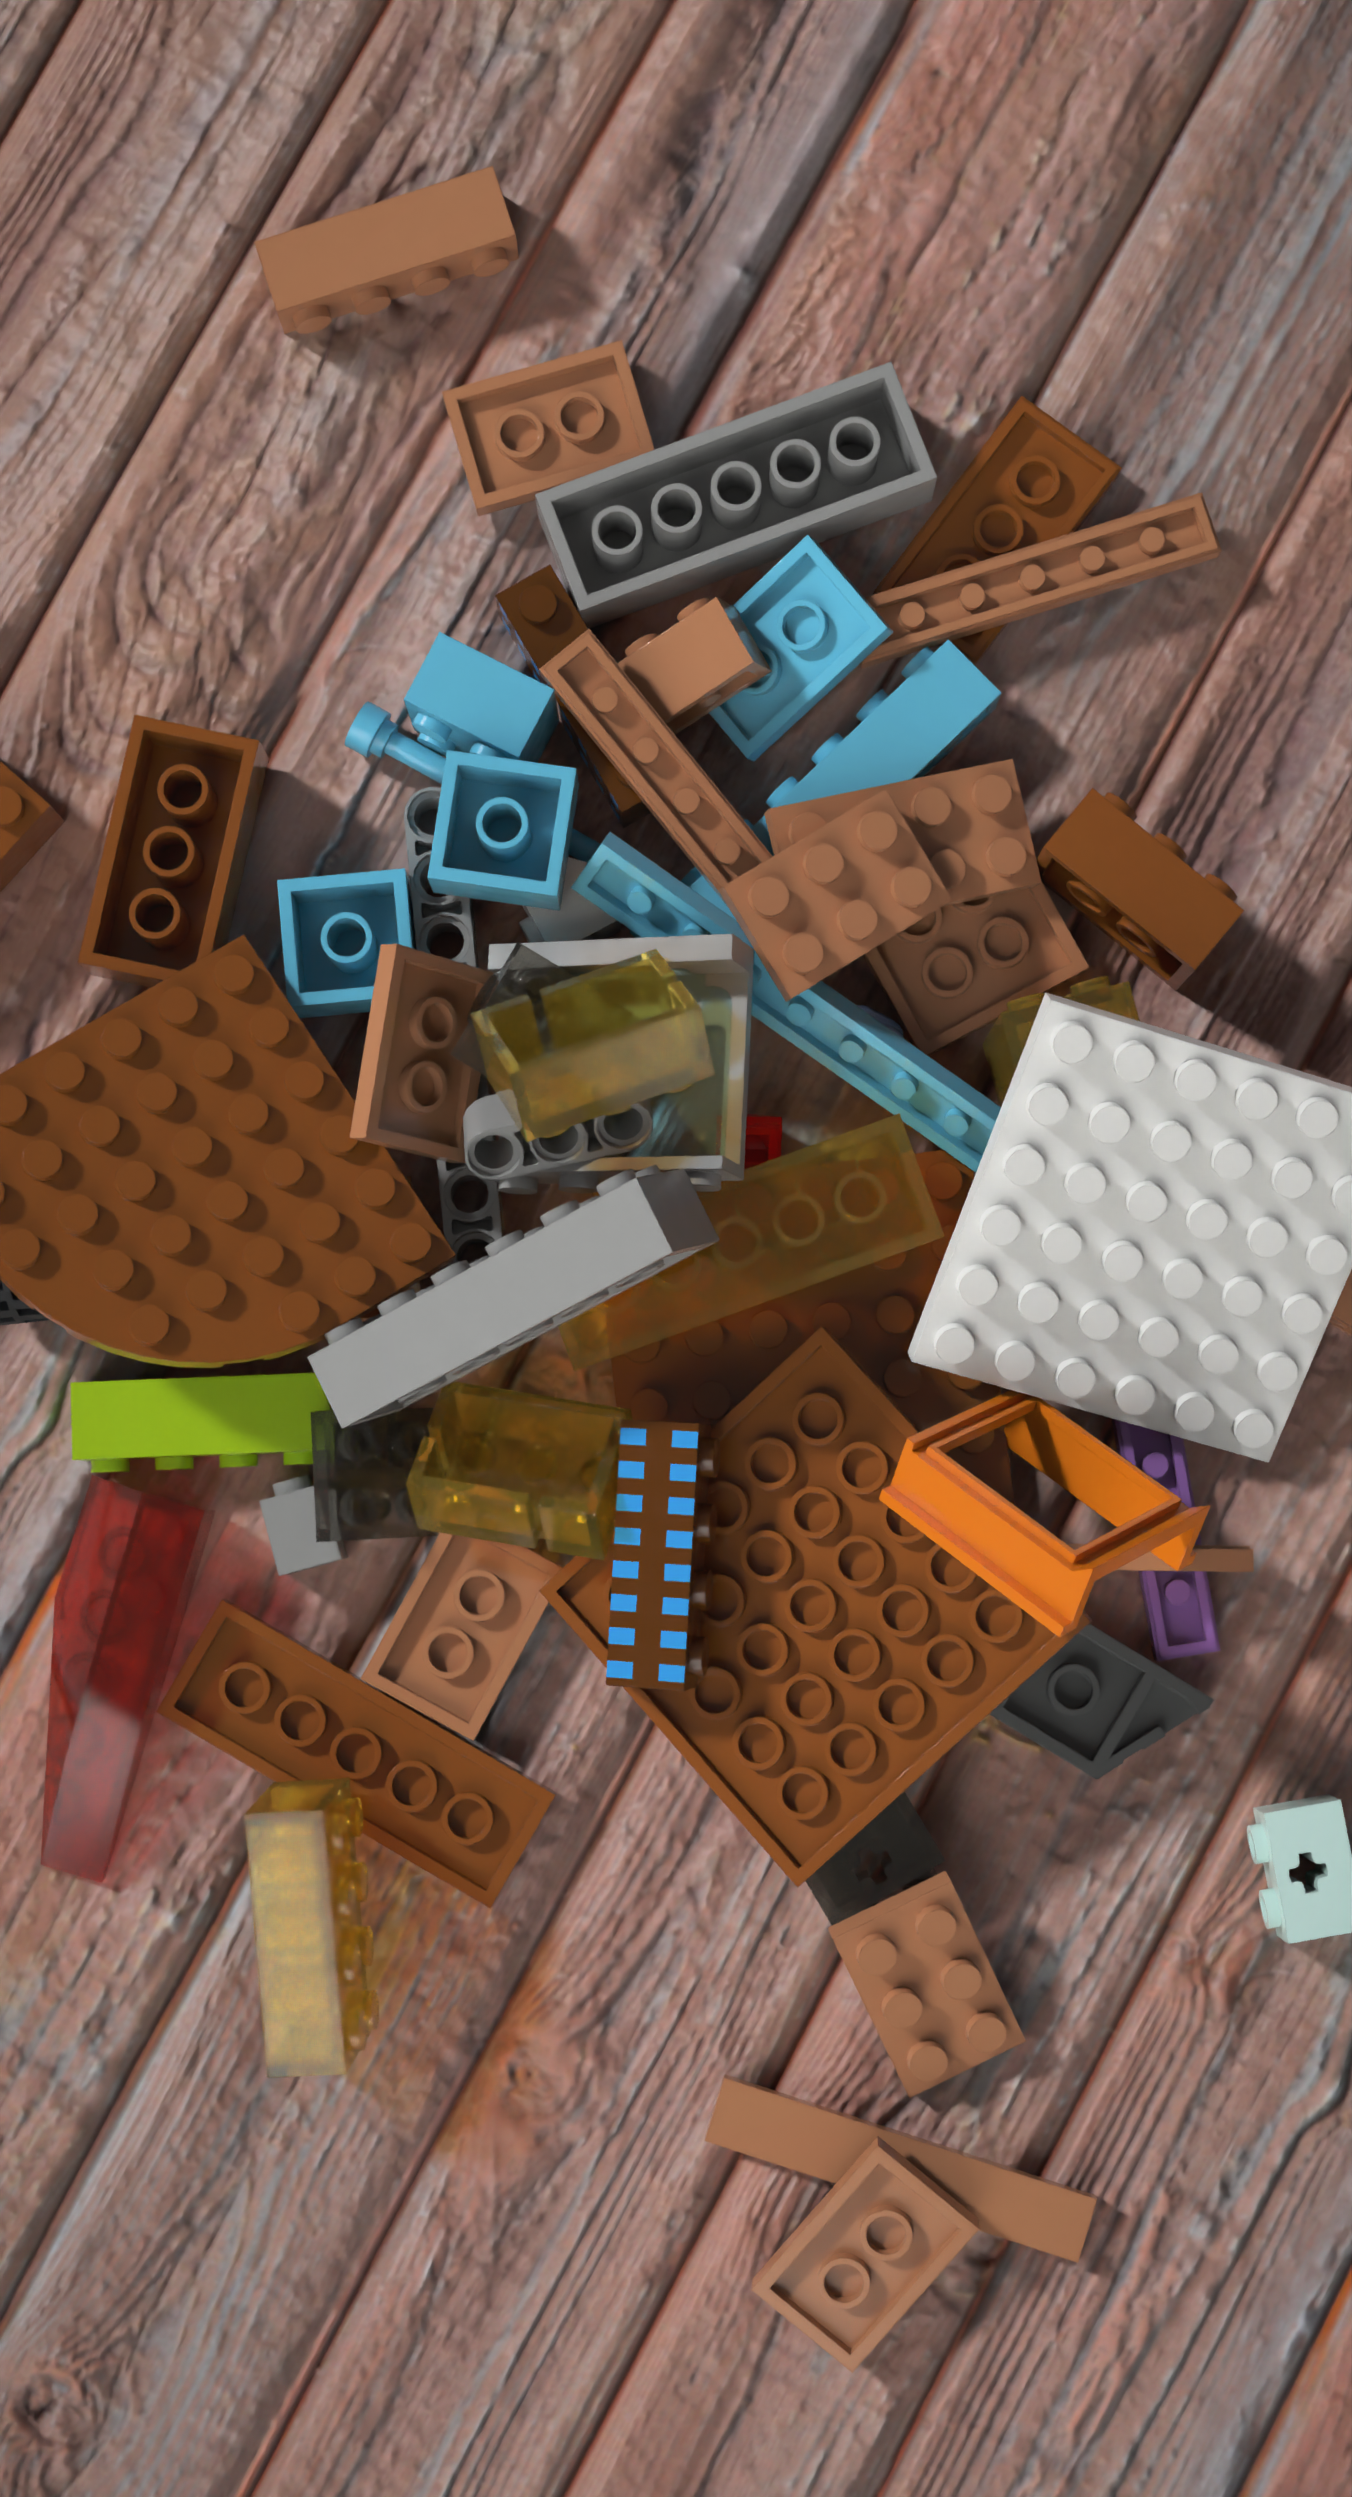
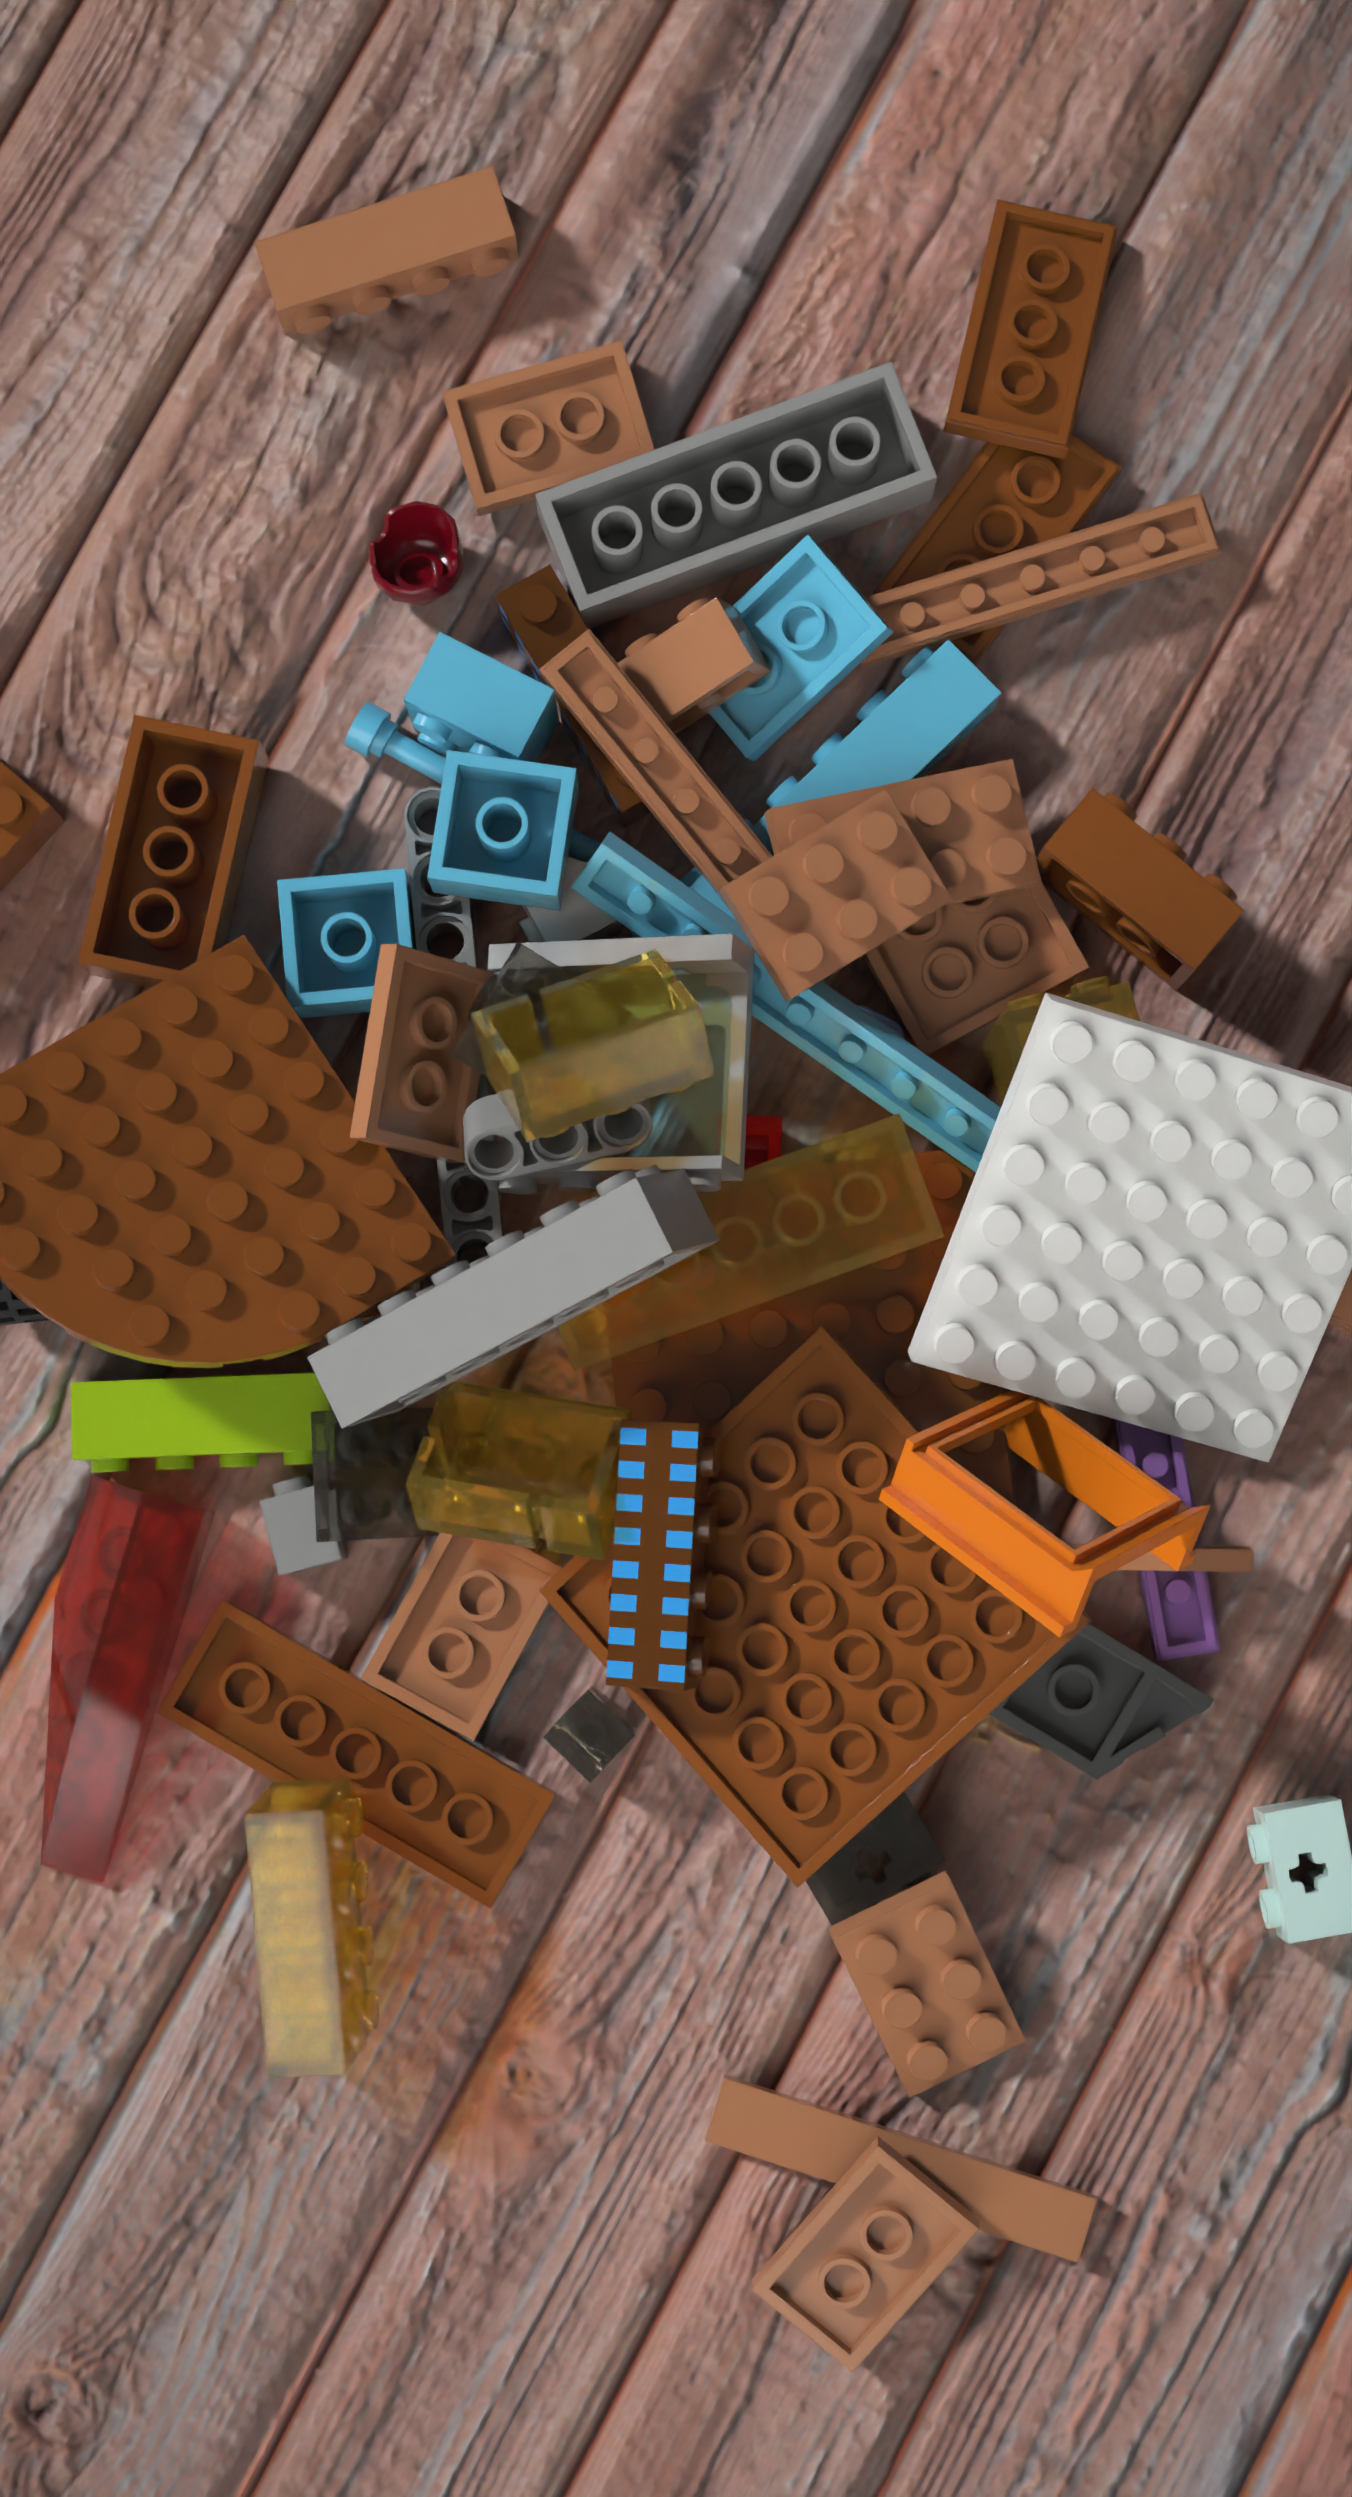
(417, 554): none -> dark red hair
(590, 1734): none -> clear smoke brick
(1031, 329): none -> dark orange tile

